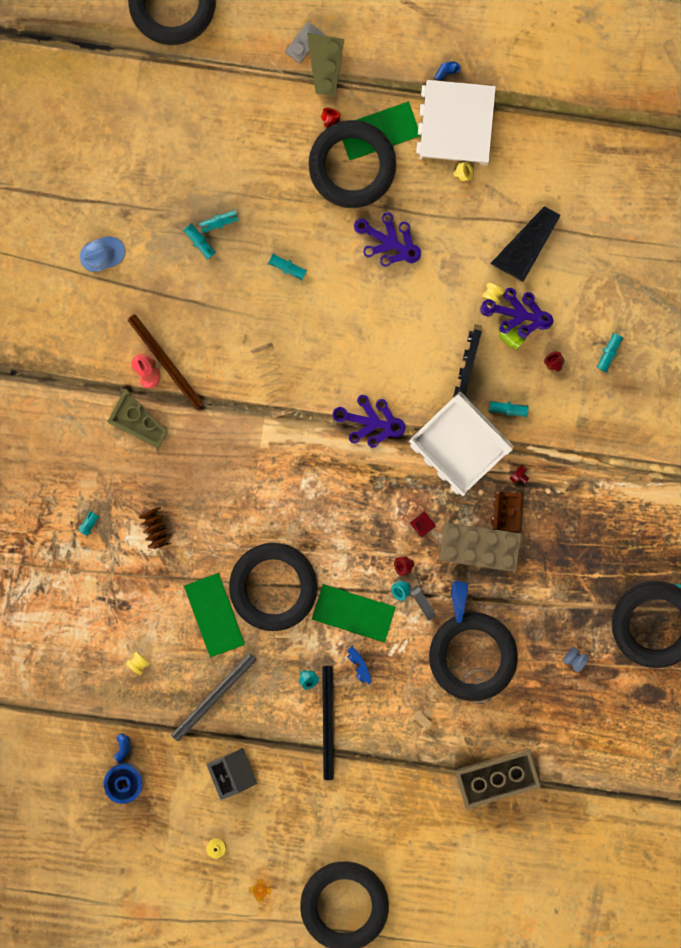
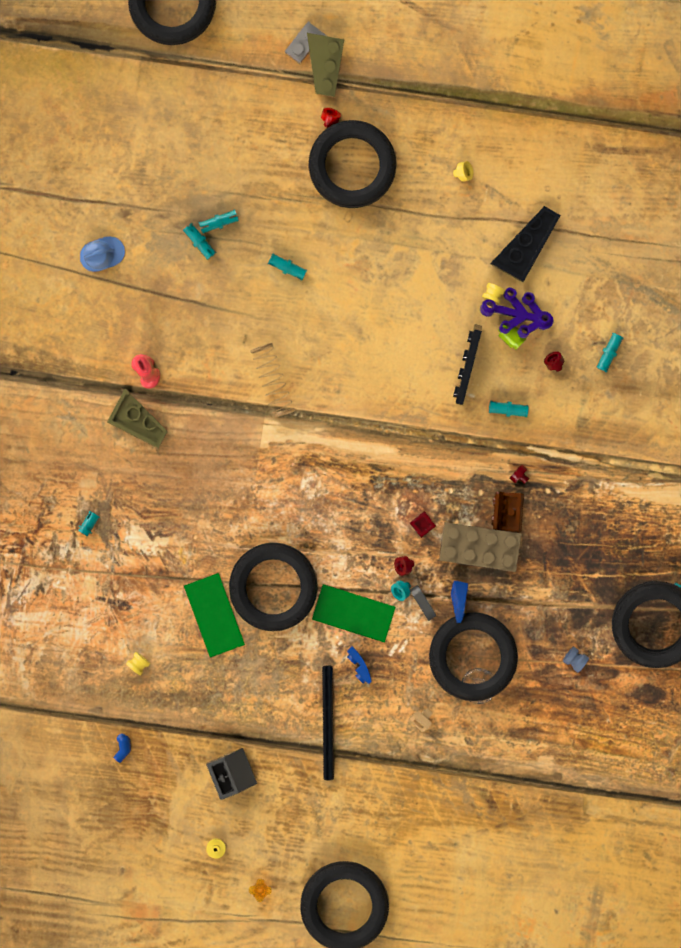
(113, 786): blue brick -> none
(154, 528): reddish brown piece -> none
(165, 361): reddish brown axle -> none
(214, 696): dark grey axle -> none
(308, 679): teal tile -> none
(372, 422): dark purple plant -> none
(390, 241): dark purple plant -> none
(395, 122): green piece -> none
(447, 69): blue arm -> none
(456, 121): white panel -> none
(460, 444): white panel -> none
(497, 778): dark tan brick -> none

